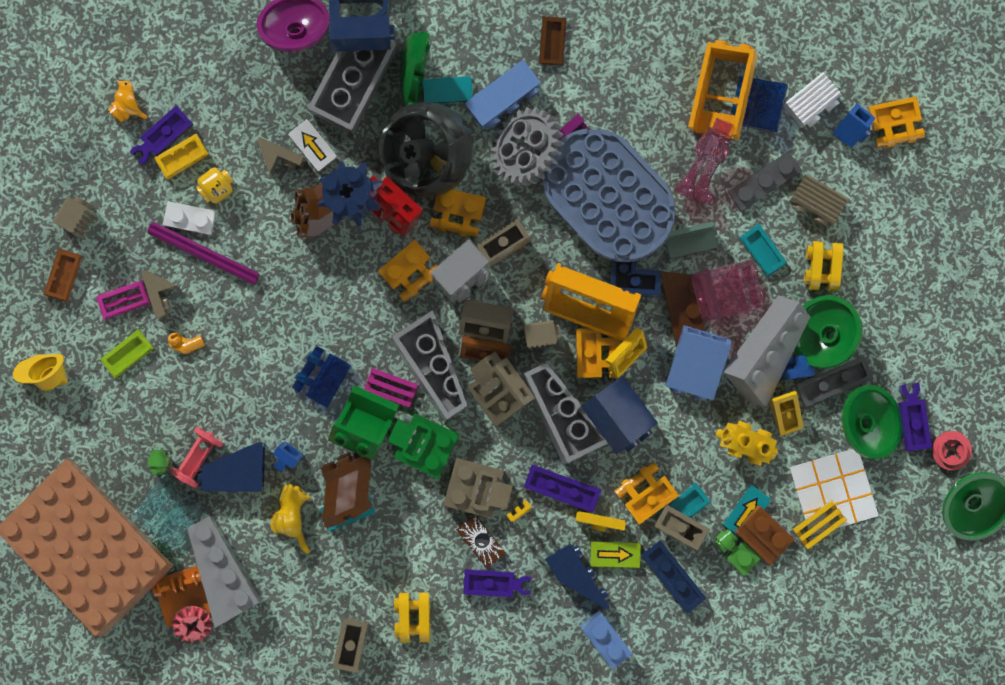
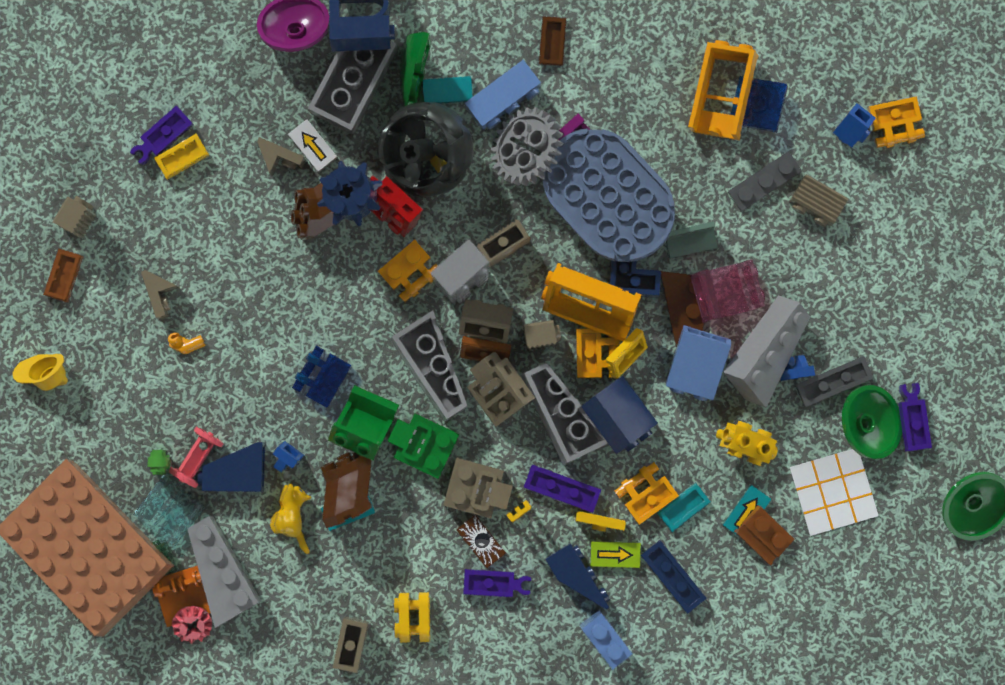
(125, 103): light orange animal -> none
(127, 353): lime tile -> none
(140, 284): dark pink tile -> none
(189, 218): white plate -> none
(203, 253): magenta axle -> none
(215, 185): yellow head -> none
(410, 395): dark pink tile -> none
(462, 205): light orange plate -> none
(682, 527): dark tan slope -> none
(711, 148): clear pink piece -> none
(741, 556): bright green plate -> none
(763, 250): teal tile -> none
(787, 413): yellow slope -> none
(813, 100): white brick -> none
(814, 275): yellow brick -> none
(826, 316): green dish -> none
(836, 512): yellow tile -> none
(963, 450): coral gear -> none

